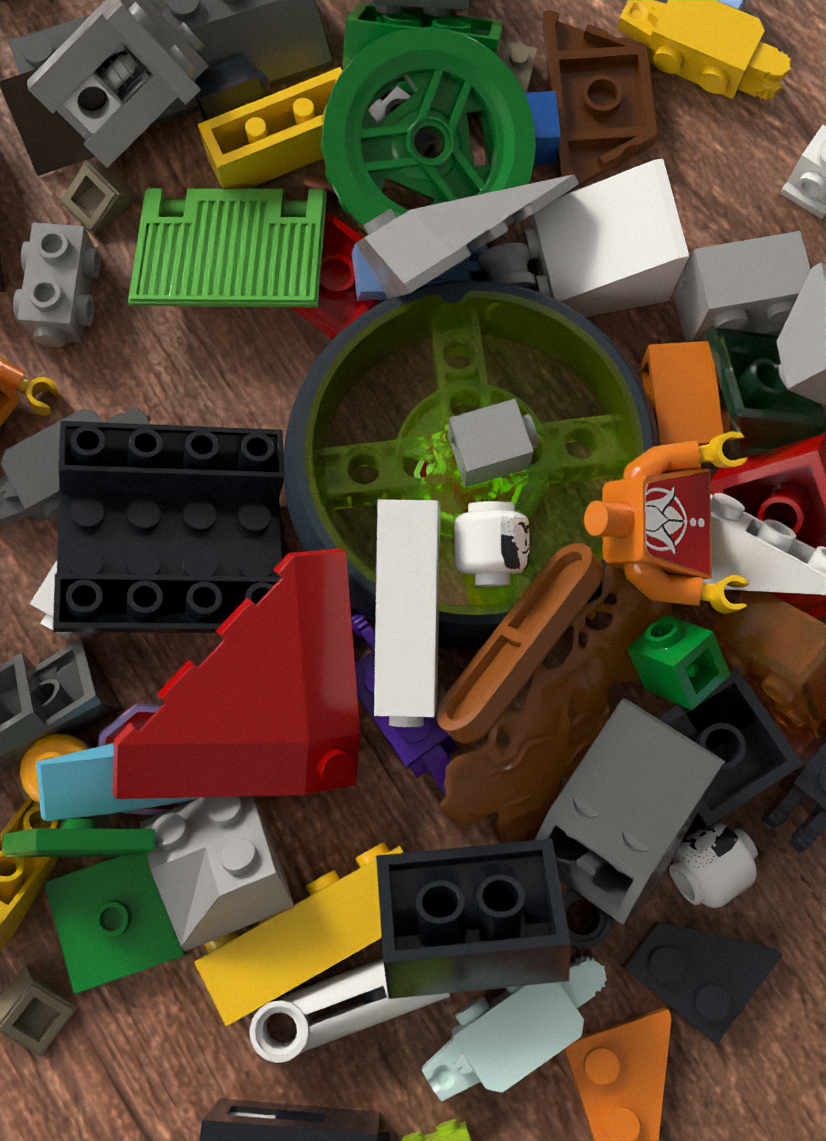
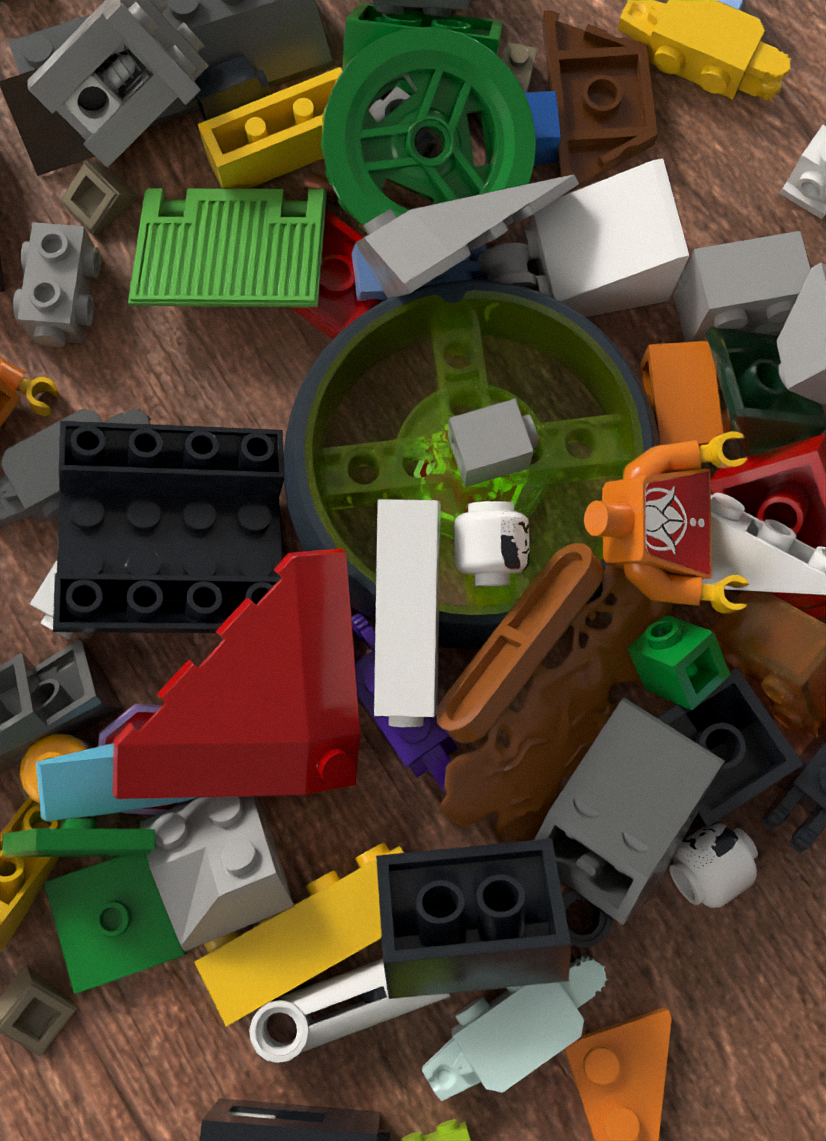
(700, 974): black wing -> none

